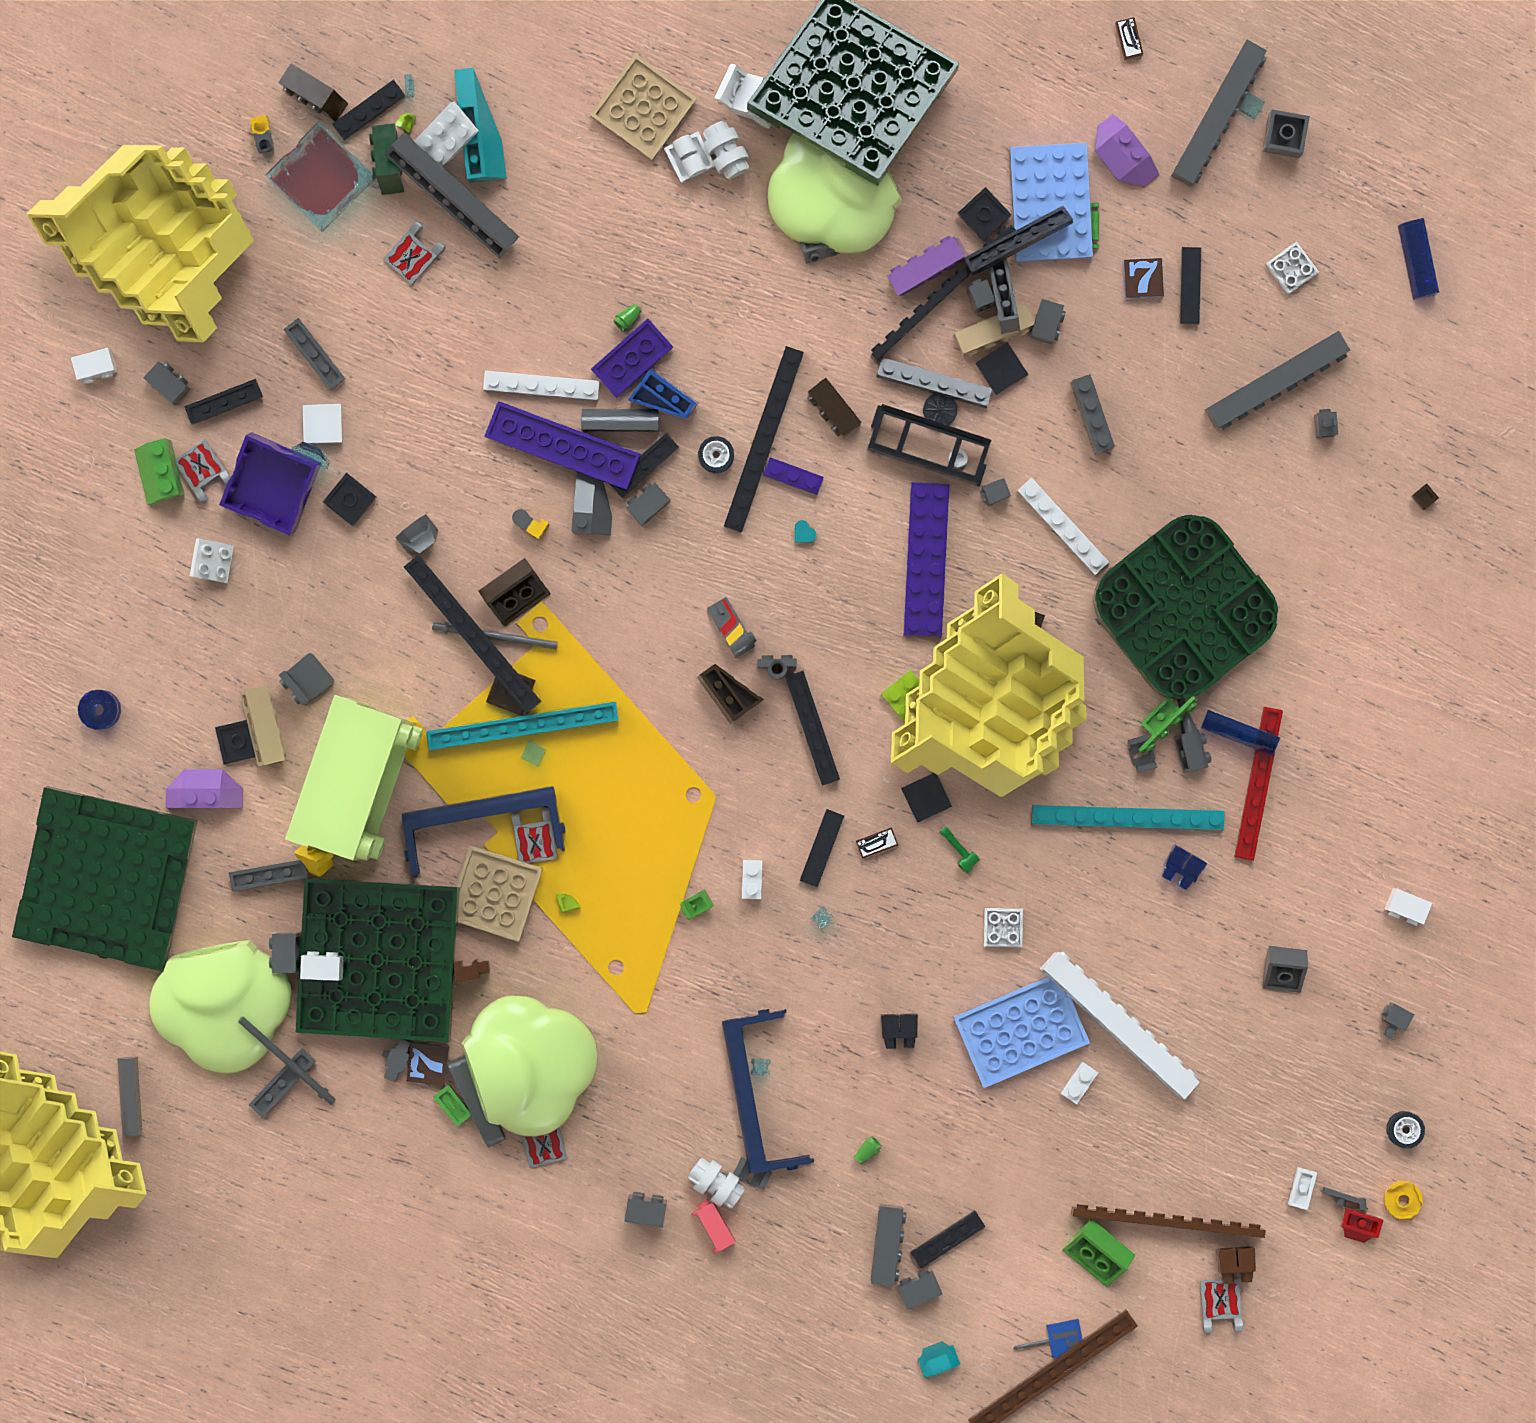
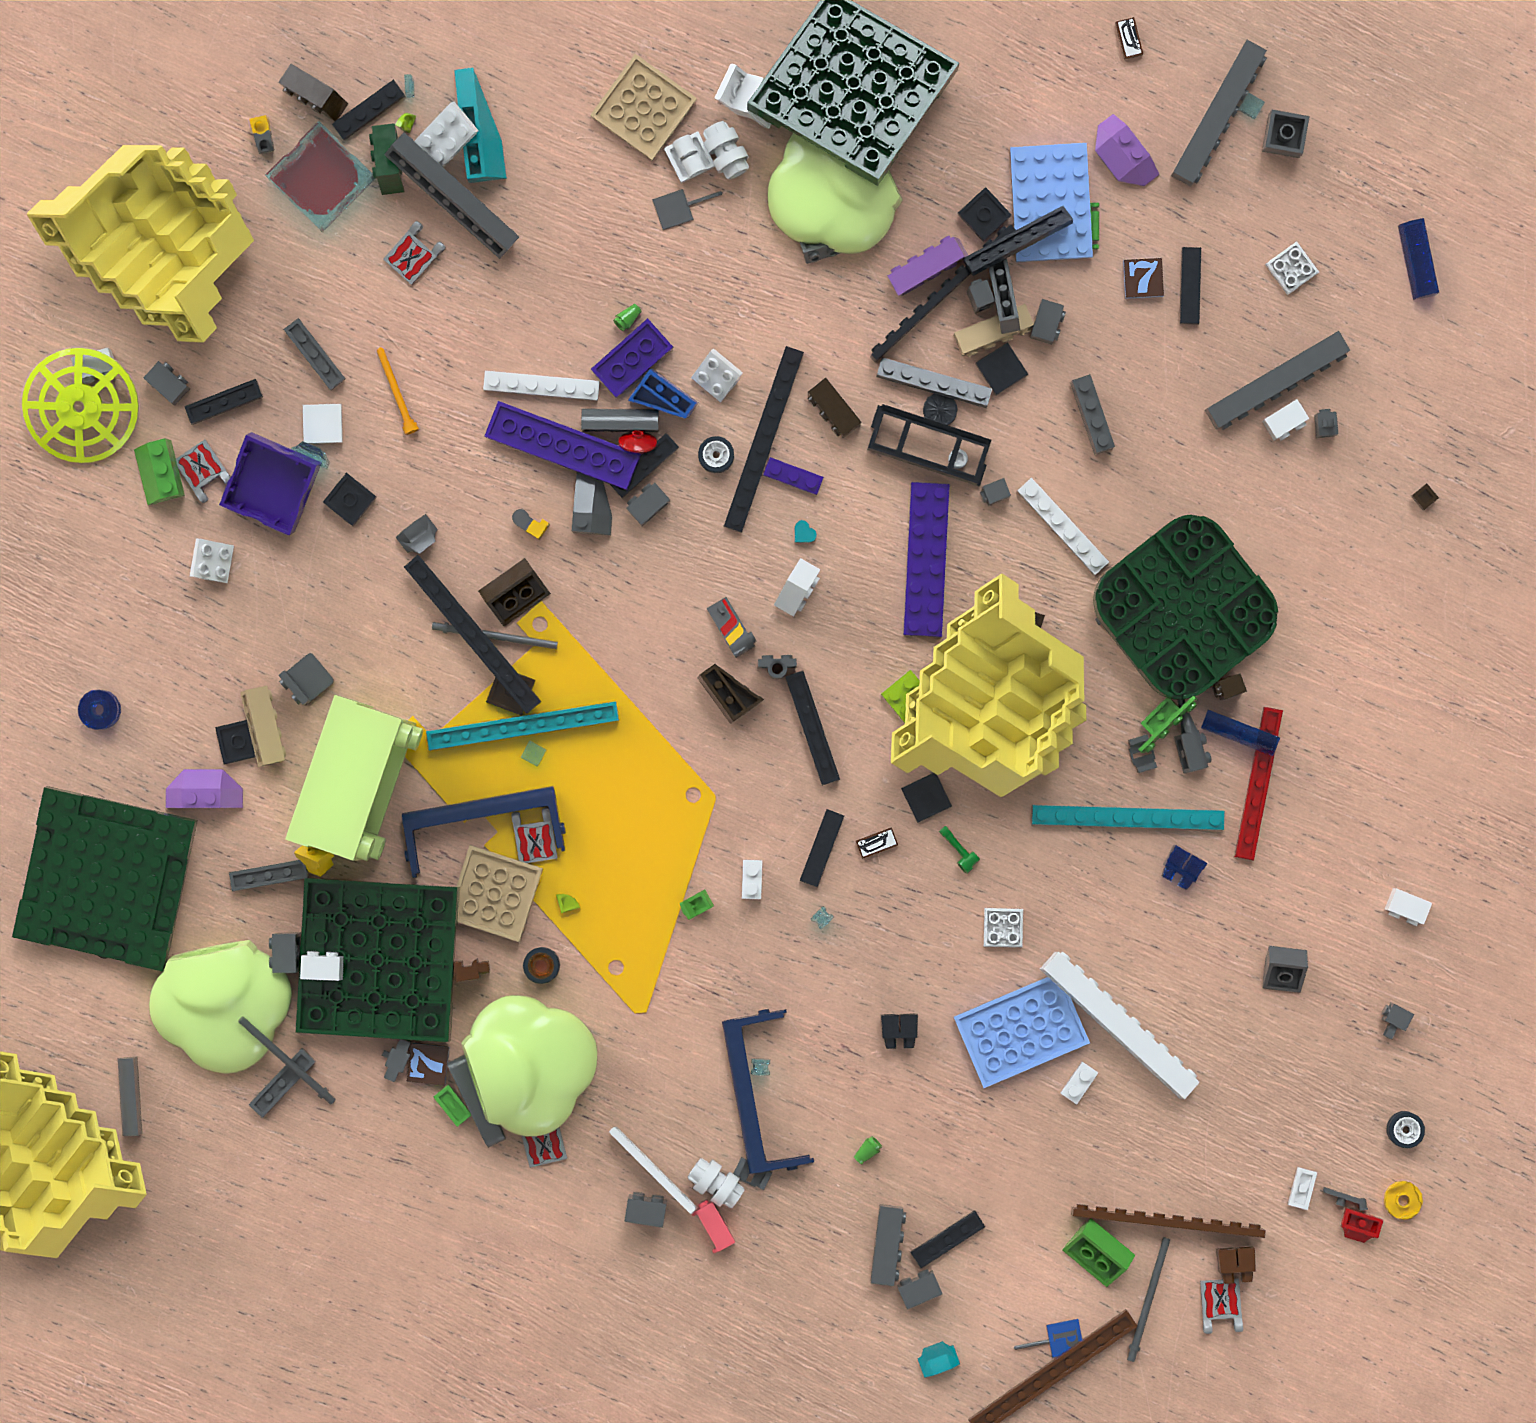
(88, 396): none -> neon yellow dish
(409, 426): none -> light orange piece
(533, 972): none -> wheel
(637, 441): none -> red dish
(653, 1170): none -> white tile
(675, 209): none -> dark grey piece
(717, 375): none -> white plate
(798, 587): none -> white brick
(1134, 1347): none -> dark grey bar
(1229, 687): none -> dark brown brick
(1285, 420): none -> white brick

